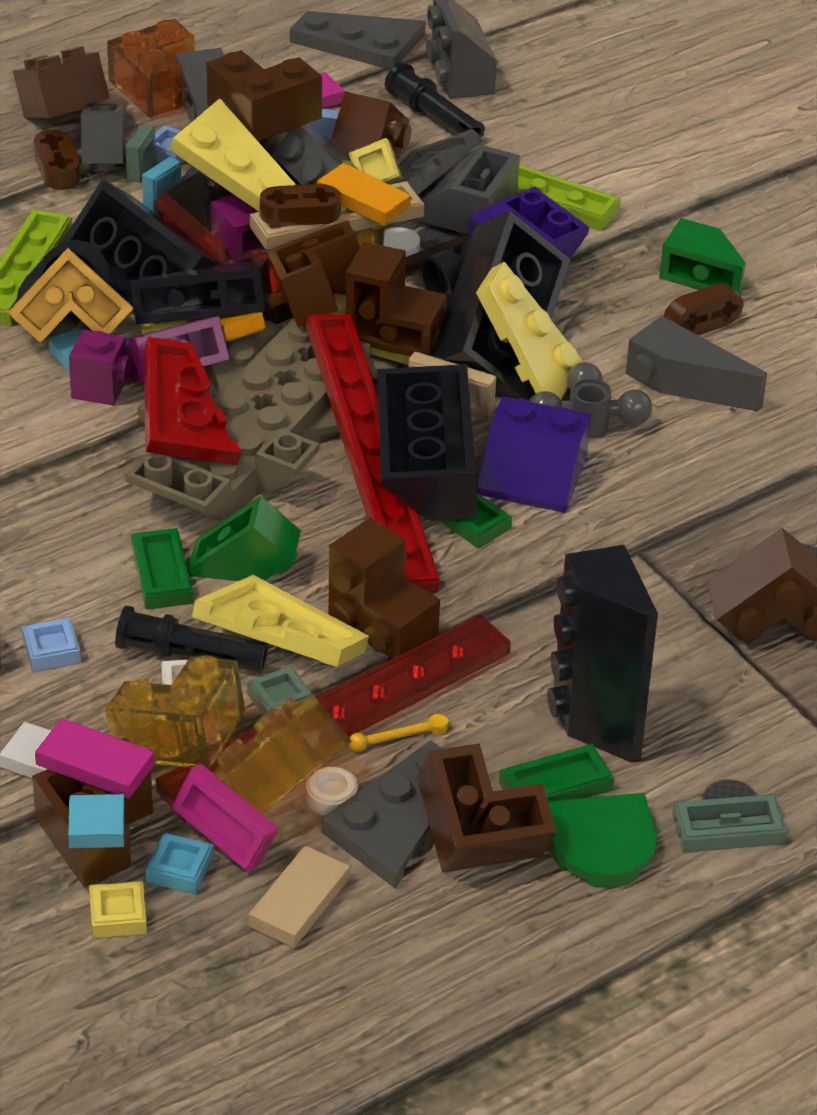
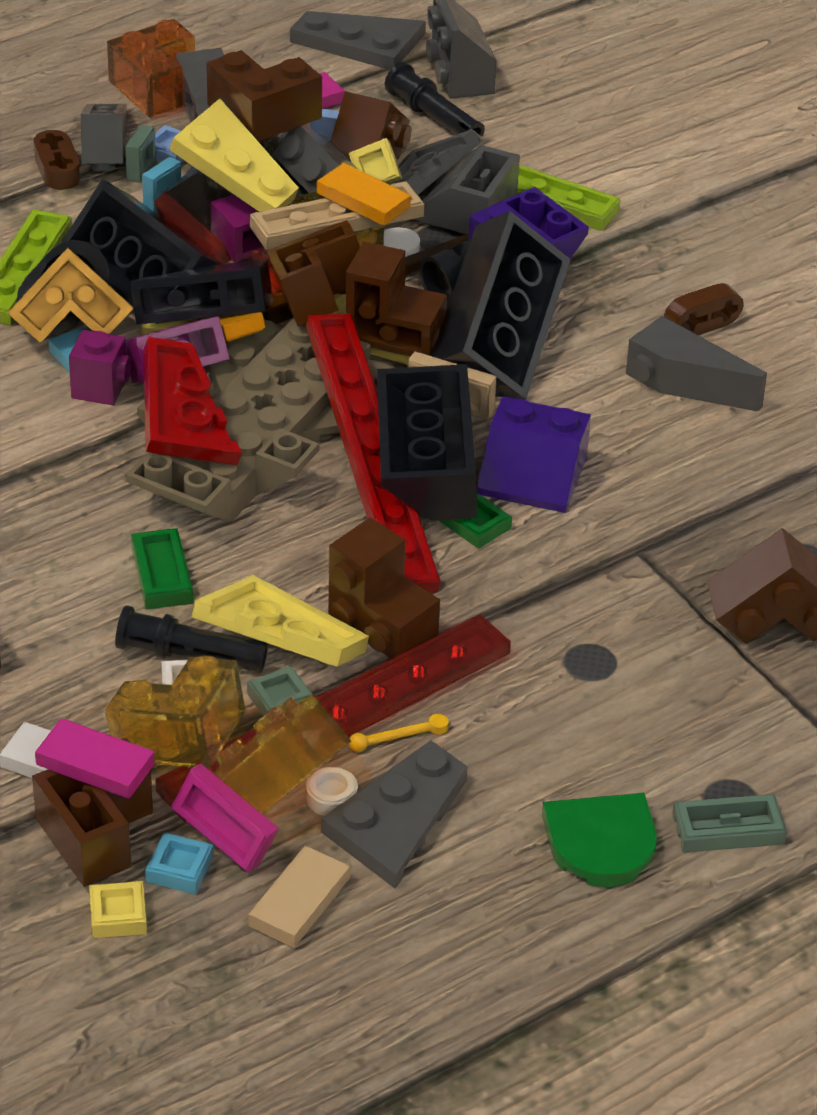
(51, 644): light blue tile -> none
(60, 85): reddish brown brick -> none
(96, 821): medium azure tile -> none
(247, 543): green slope -> none
(300, 205): reddish brown beam -> none
(472, 821): reddish brown brick -> none
(518, 319): light yellow wing -> none
(564, 775): green tile -> none
(593, 397): dark grey piece -> none
(603, 651): black slope -> none
(700, 257): green slope -> none

